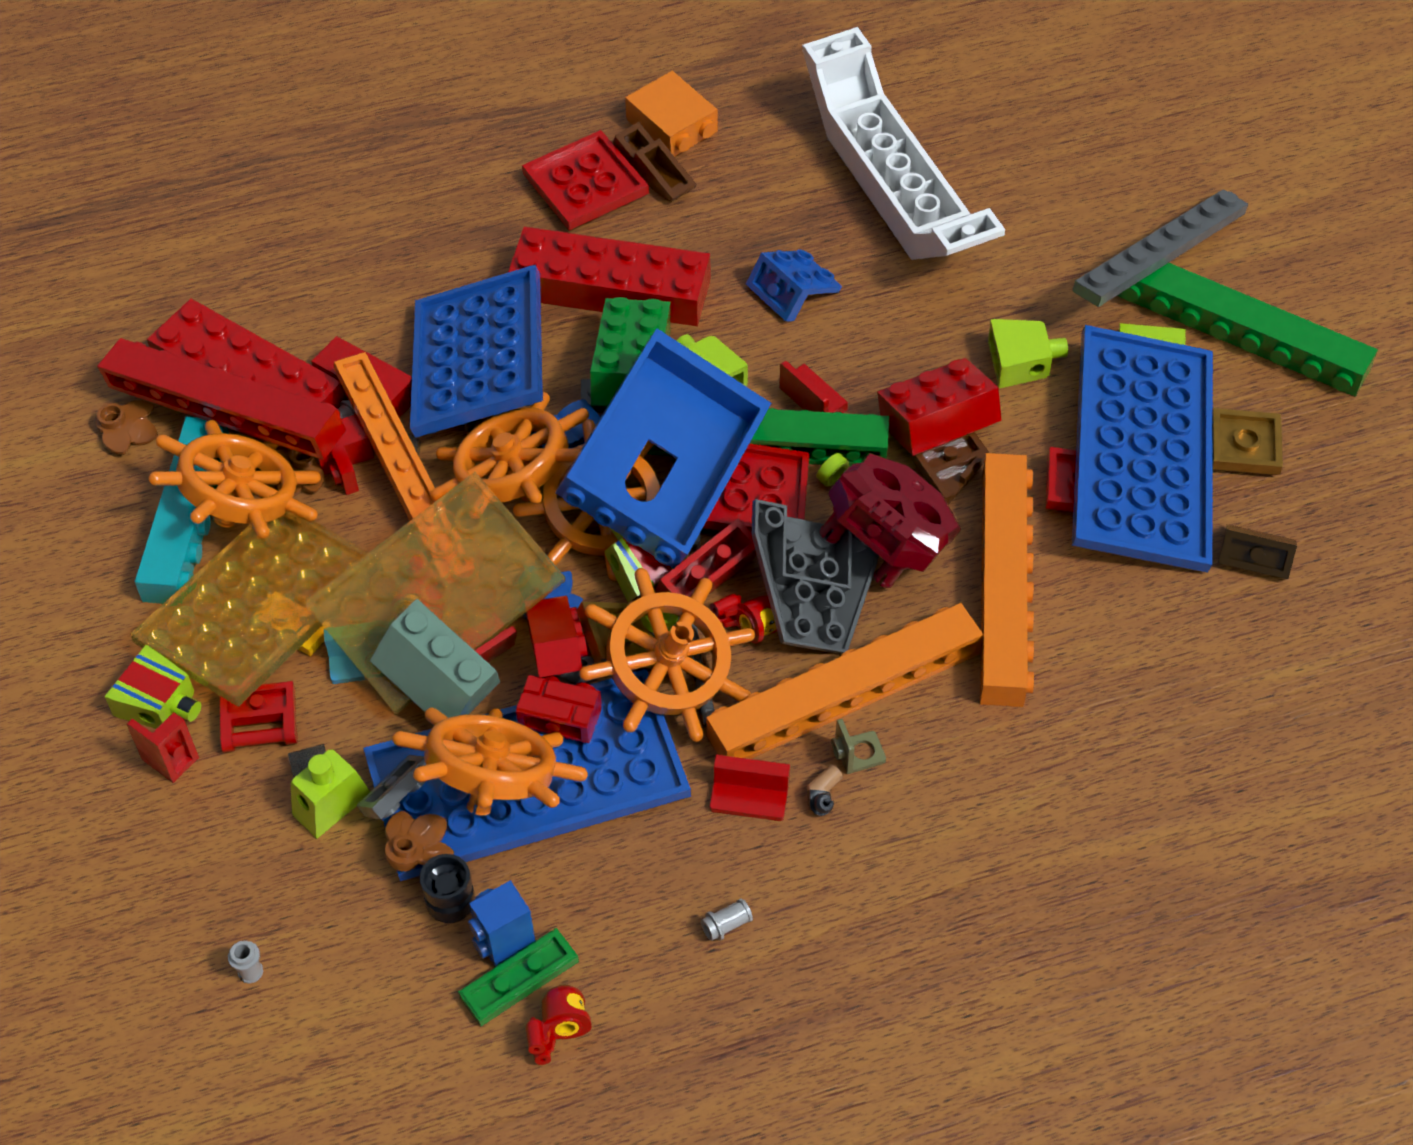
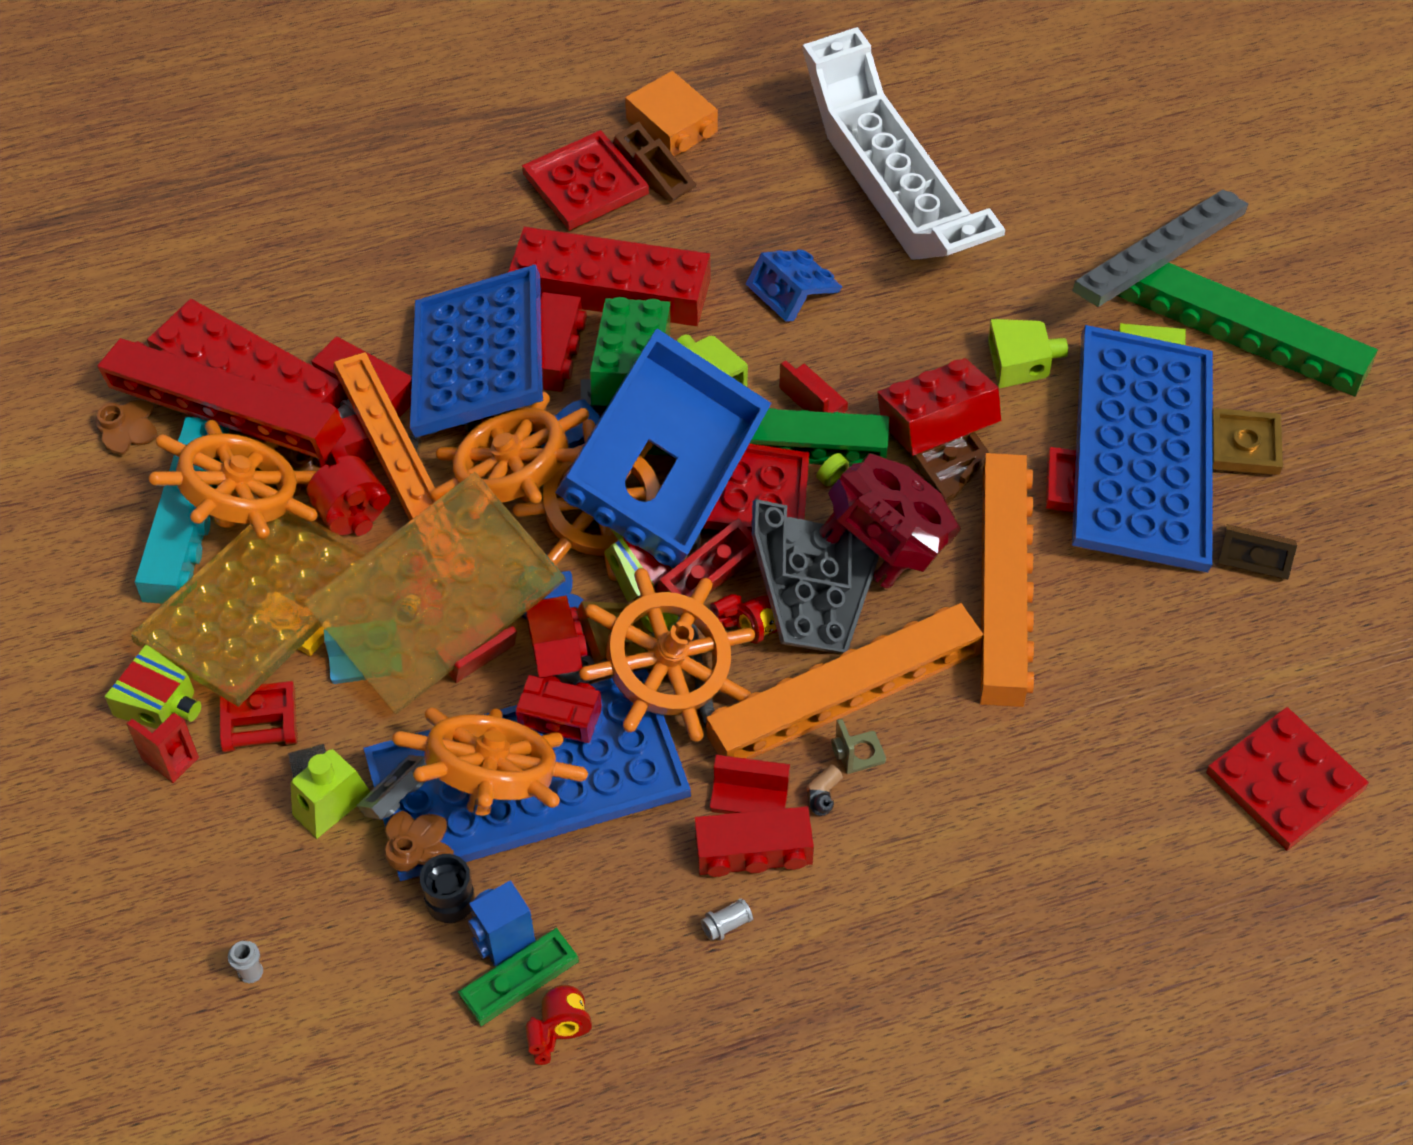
(347, 496): none -> red brick
(433, 663): sand green slope -> none
(560, 327): none -> red brick
(754, 841): none -> red brick
(1287, 778): none -> red plate

